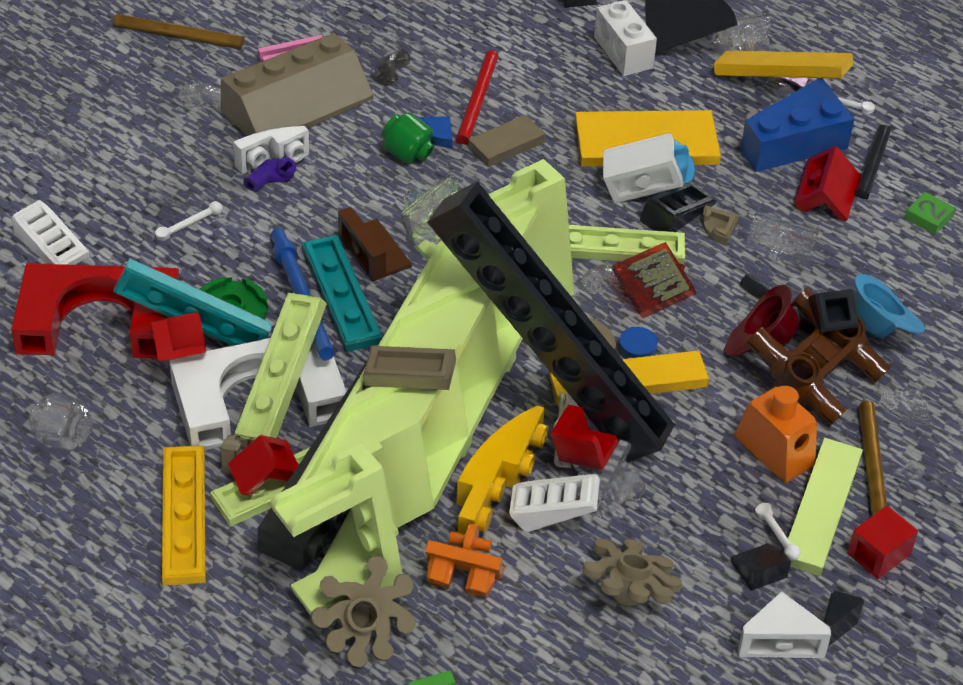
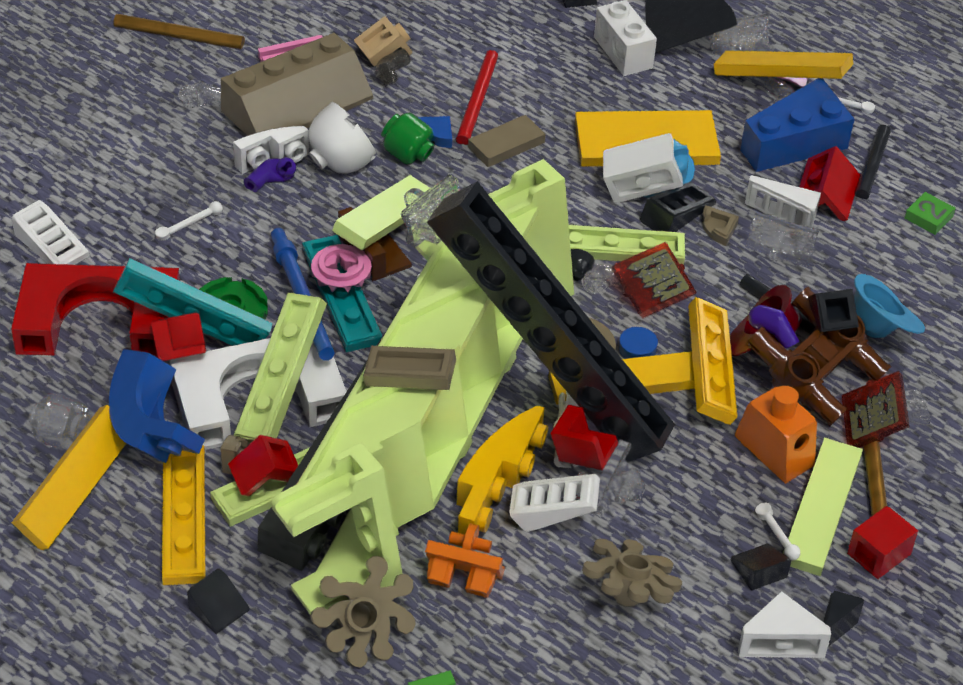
(70, 481): none -> yellow tile
(138, 404): none -> blue arch
(216, 601): none -> black slope
(338, 142): none -> white cylinder
(350, 258): none -> bright pink gear
(376, 216): none -> yellowish green tile
(382, 40): none -> tan bracket
(581, 263): none -> black hinge
(712, 361): none -> yellow tile
(775, 323): none -> dark purple arm
(800, 202): none -> white slope
(875, 410): none -> piece

